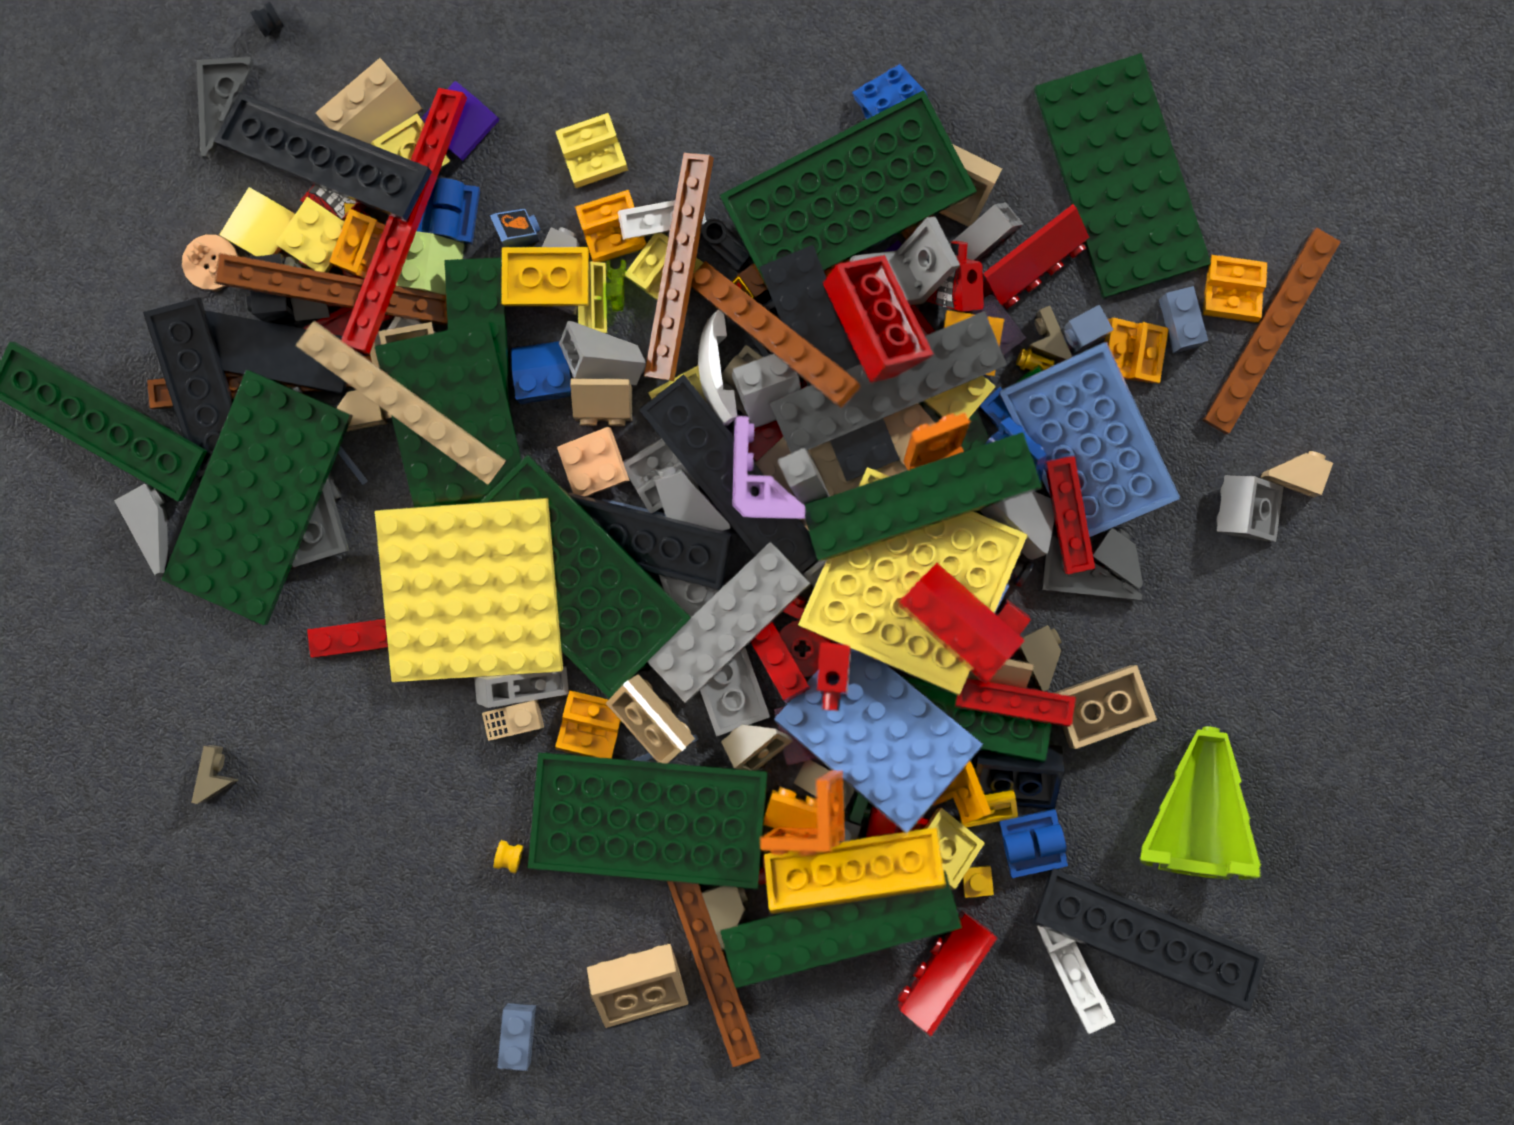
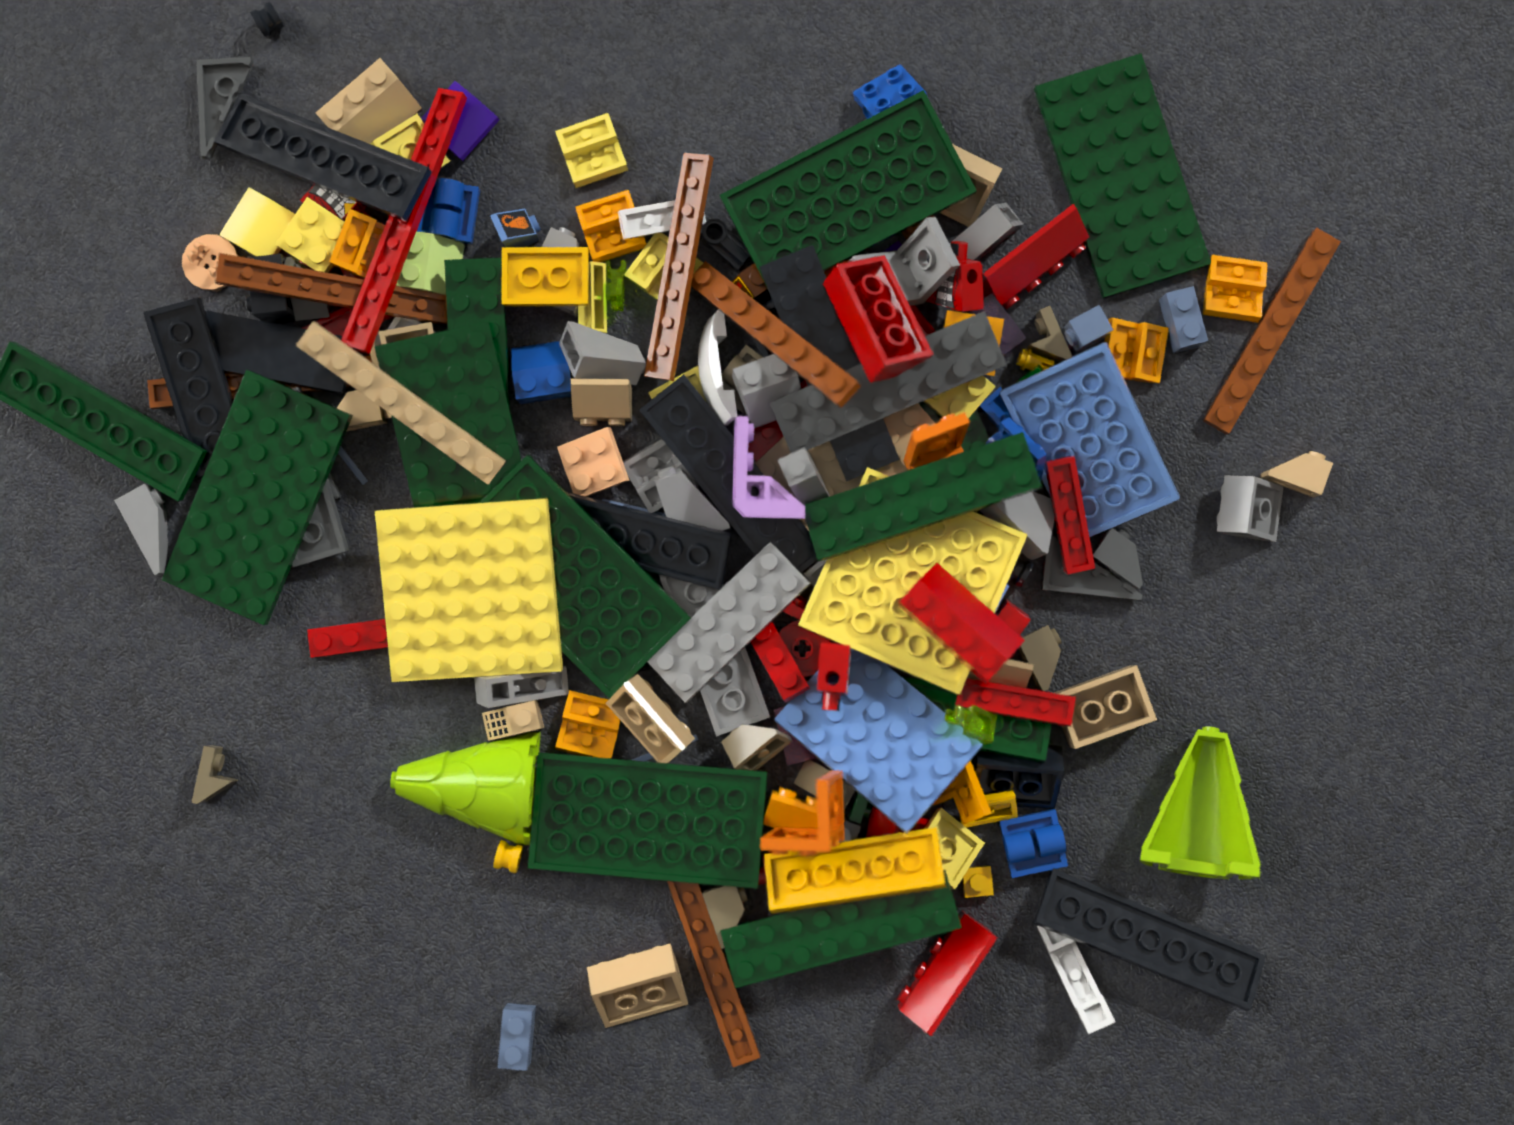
(478, 785): none -> lime cone
(976, 721): none -> clear neon green plate

